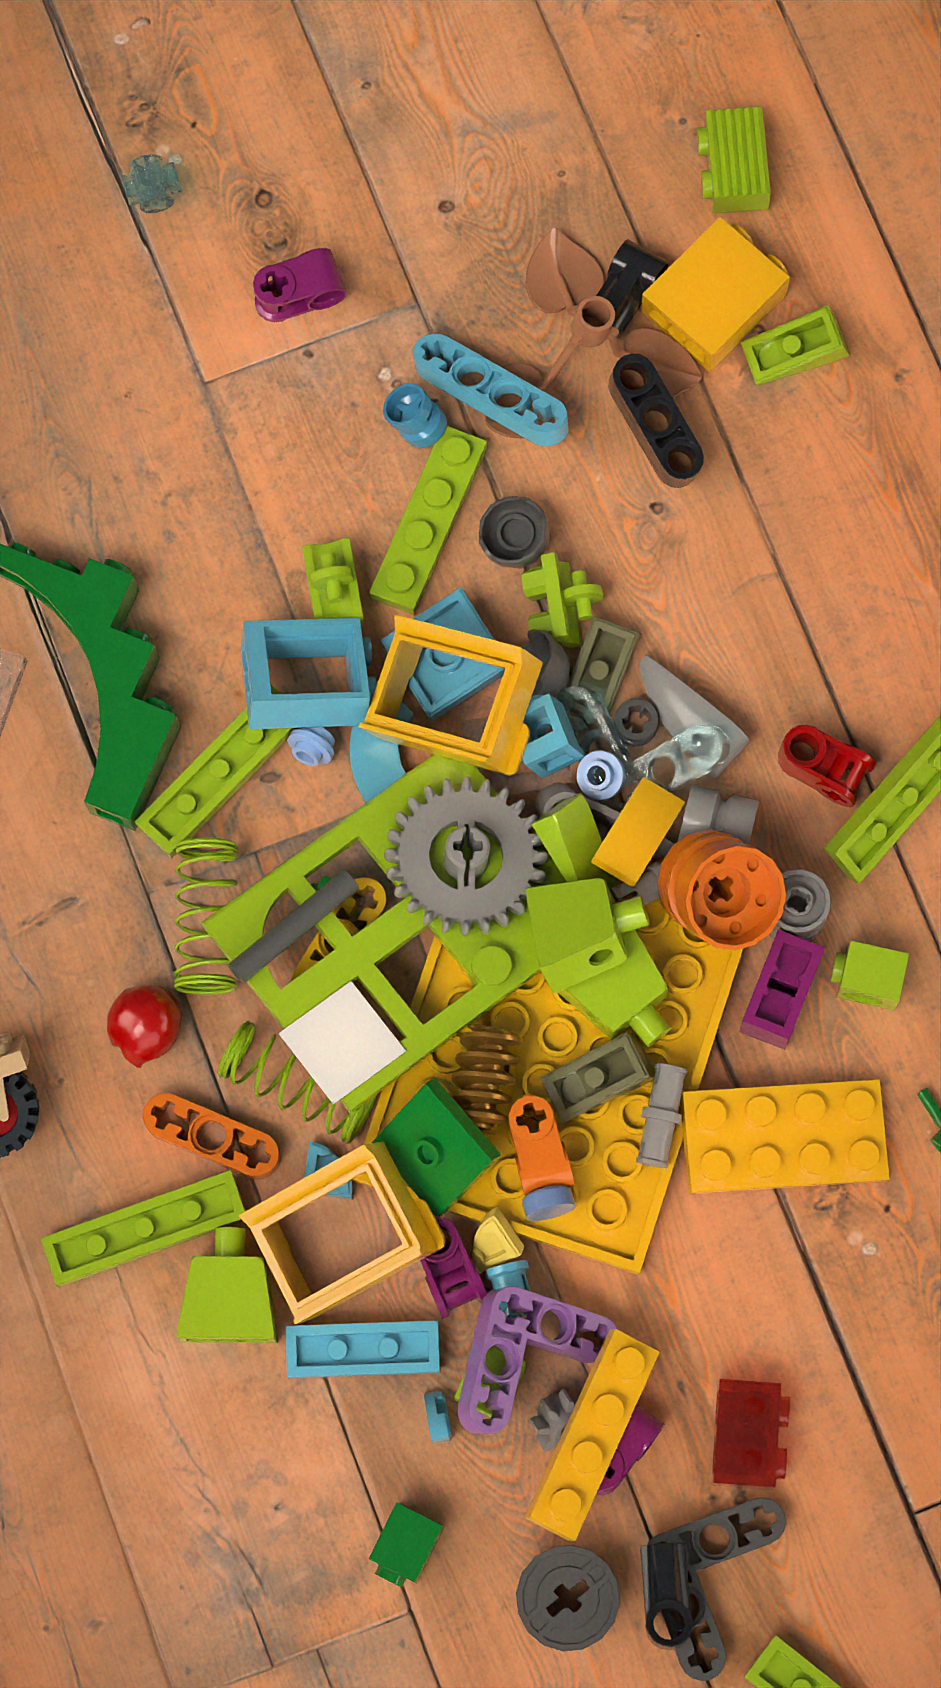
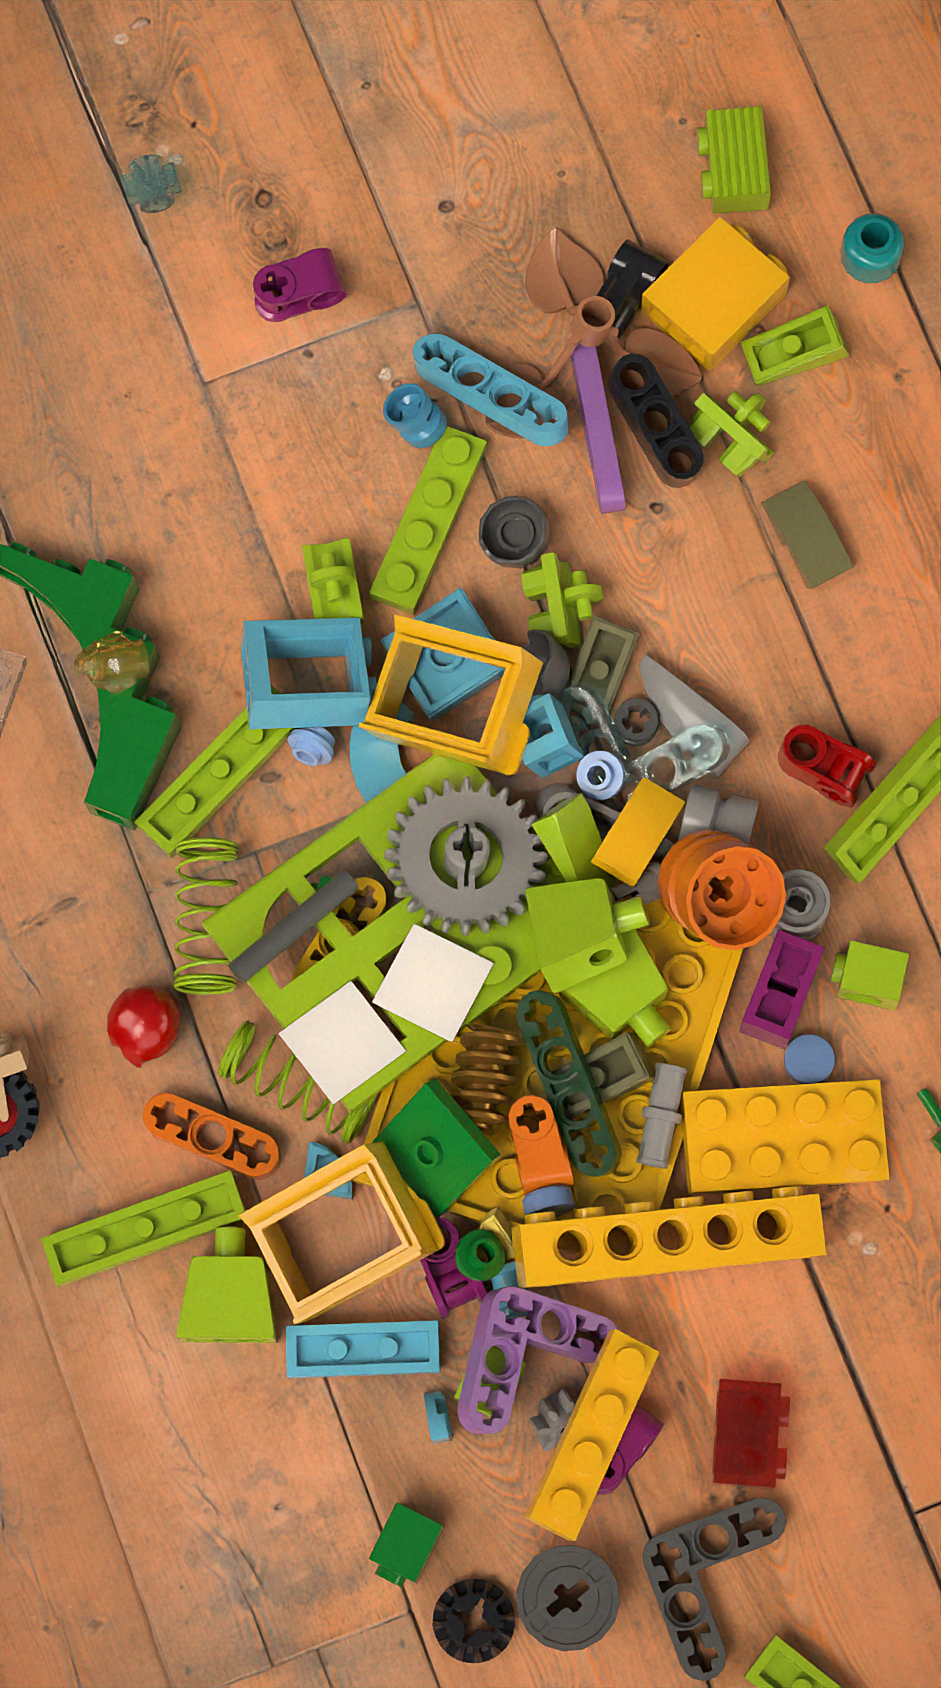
(113, 662): none -> clear yellow rock
(432, 982): none -> white sticker
(467, 1259): none -> green plate
(497, 1611): none -> black gear
(562, 1086): none -> dark green beam
(598, 429): none -> medium lavender beam
(666, 1589): black piece -> none
(746, 447): none -> lime hips
(797, 1237): none -> yellow brick
(808, 534): none -> olive slope
(809, 1059): none -> medium blue tile
(872, 248): none -> teal head

